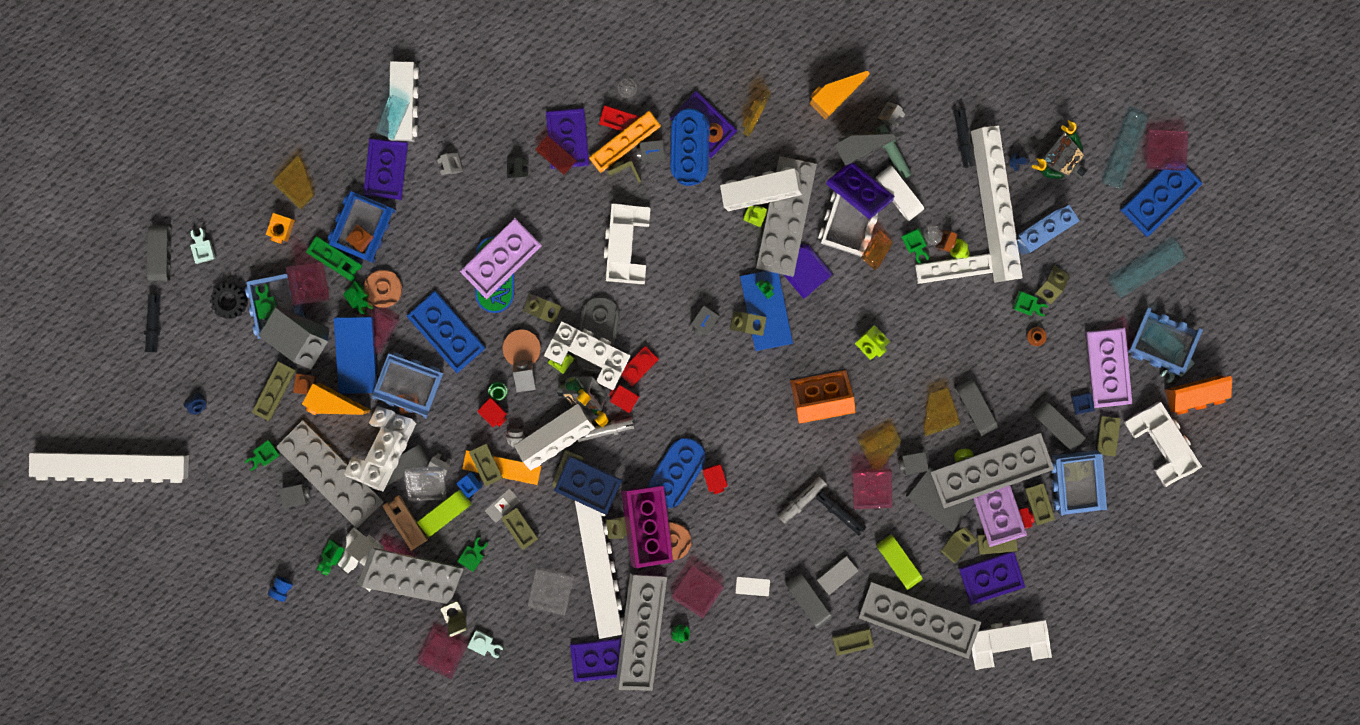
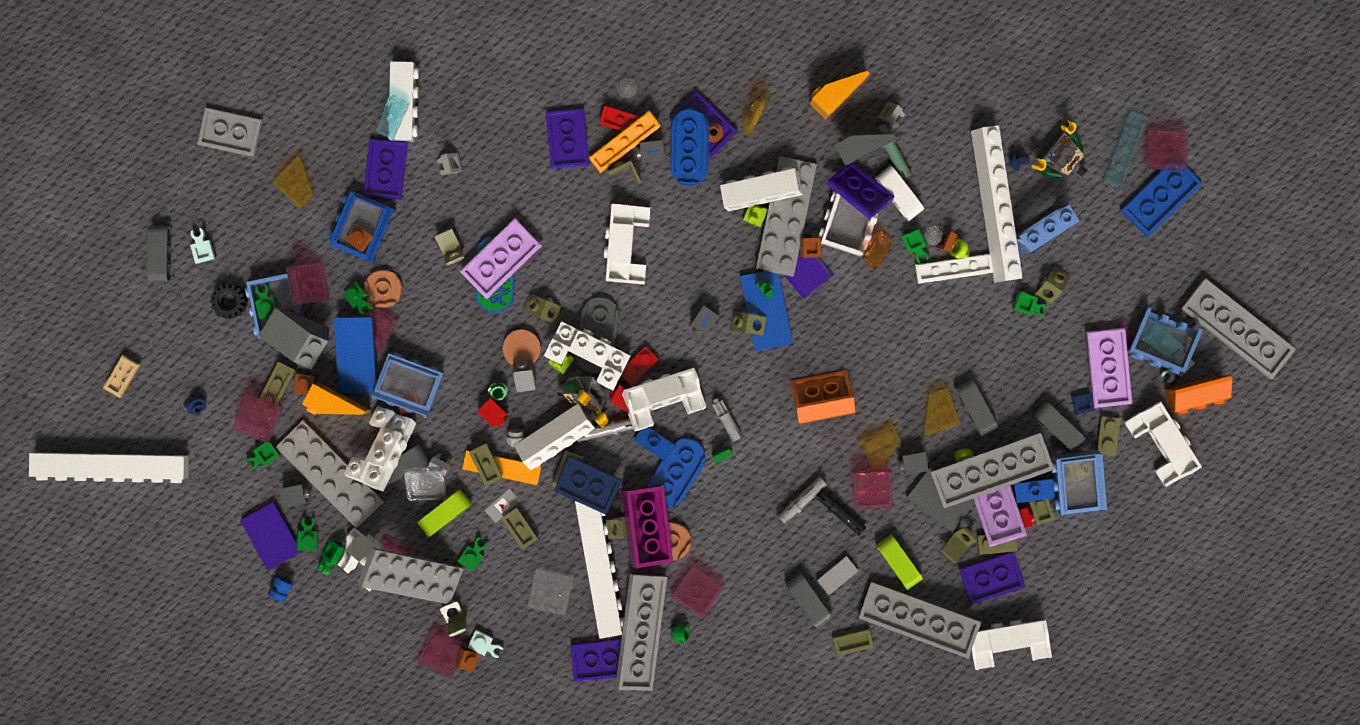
(121, 376): none -> tan plate
(152, 323): black pin -> none
(230, 132): none -> light grey tile
(257, 418): none -> clear pink plate
(270, 535): none -> dark purple tile
(274, 222): light orange brick -> none
(306, 538): none -> green plate
(333, 258): green plate -> none
(405, 523): light nougat plate -> none
(446, 332): blue tile -> none
(449, 246): none -> olive bracket
(467, 659): none -> dark orange plate
(469, 484): blue tile -> none
(514, 167): pearl dark grey tile -> none
(555, 155): clear red tile -> none
(655, 443): none -> blue plate
(663, 392): none -> white bracket
(715, 478): red brick -> none
(722, 455): none -> green tile
(727, 420): none -> light grey piece
(752, 586): white sticker -> none
(810, 247): none -> dark orange plate
(873, 343): lime brick -> none
(964, 138): black pin -> none
(1030, 336): dark orange plate -> none
(1034, 490): none -> blue plate
(1147, 269): clear light blue tile -> none
(1237, 328): none -> light grey plate

